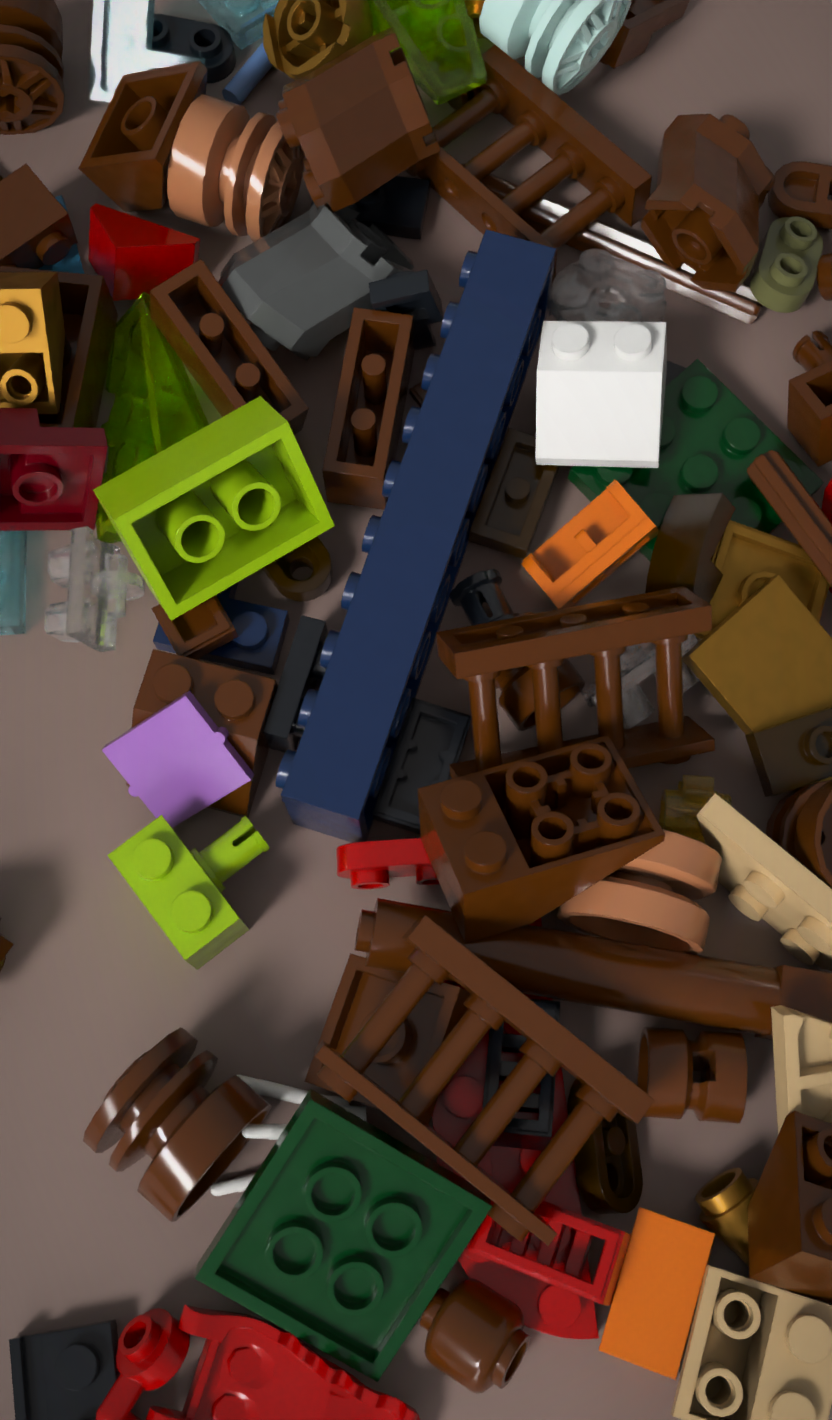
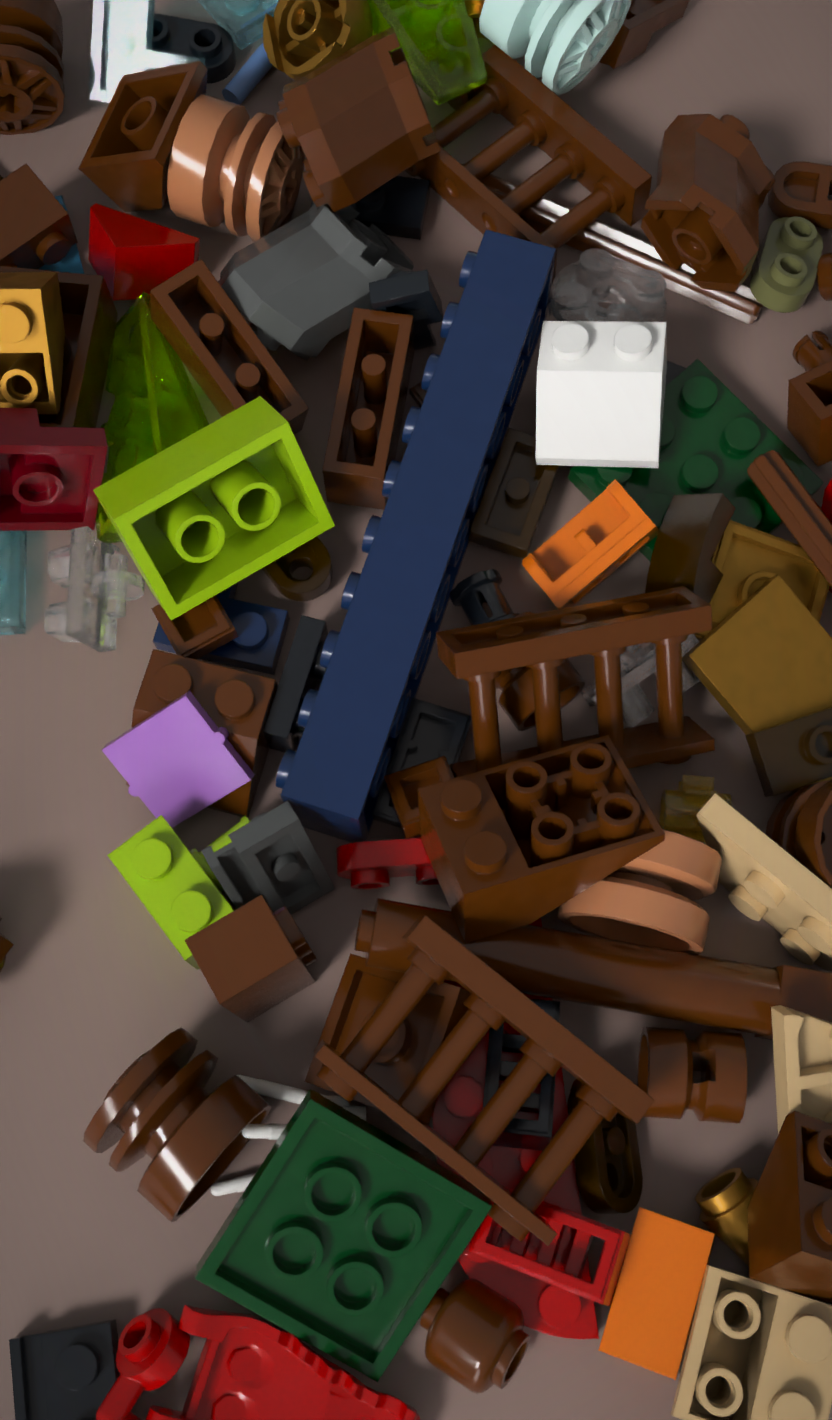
(253, 958): none -> reddish brown brick
(271, 860): none -> dark grey plate
(404, 790): none -> reddish brown tile

